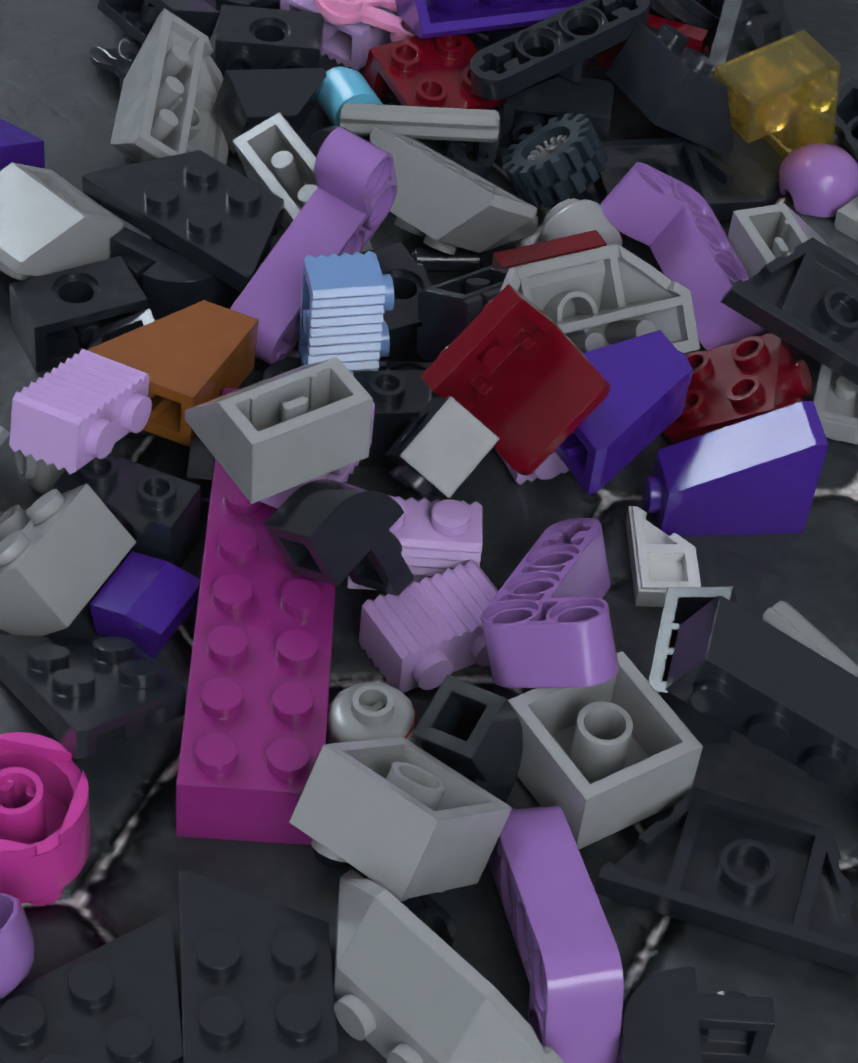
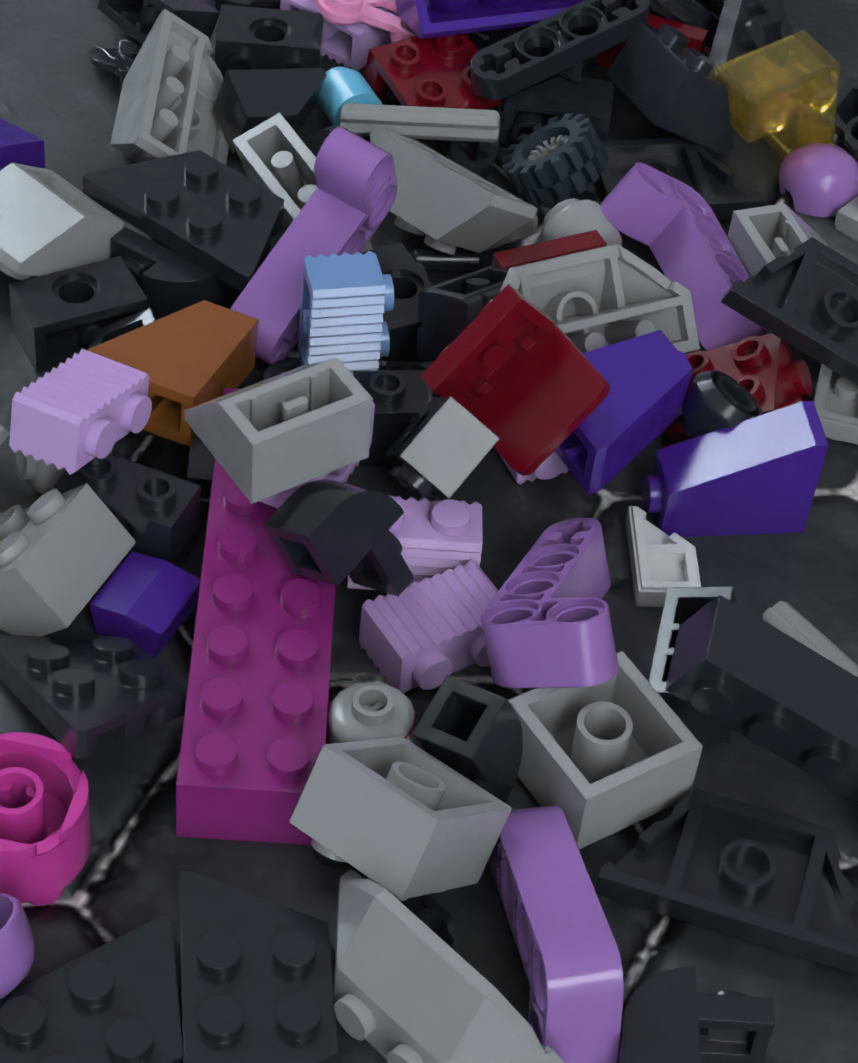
(716, 403): none -> black cone

